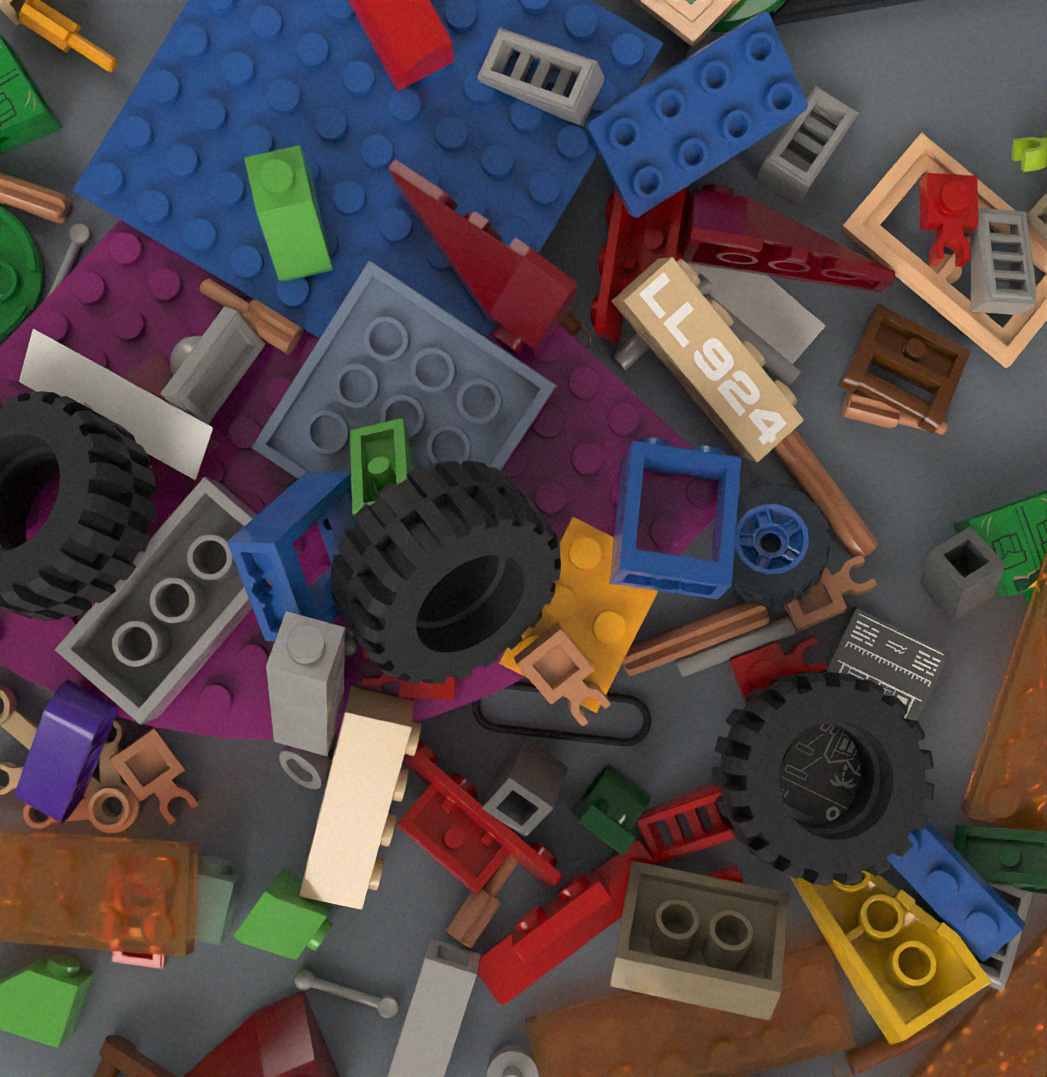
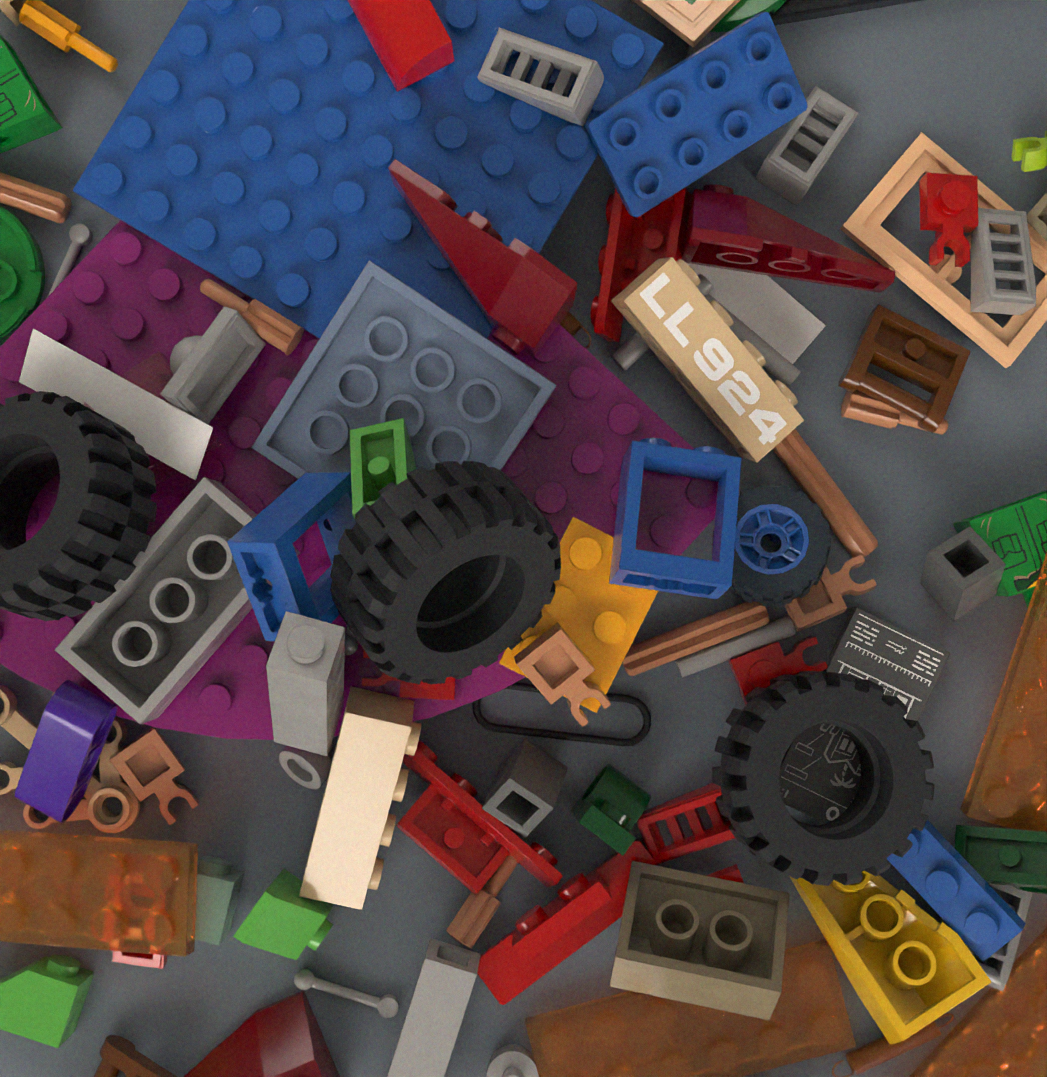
(289, 212): bright green slope -> none

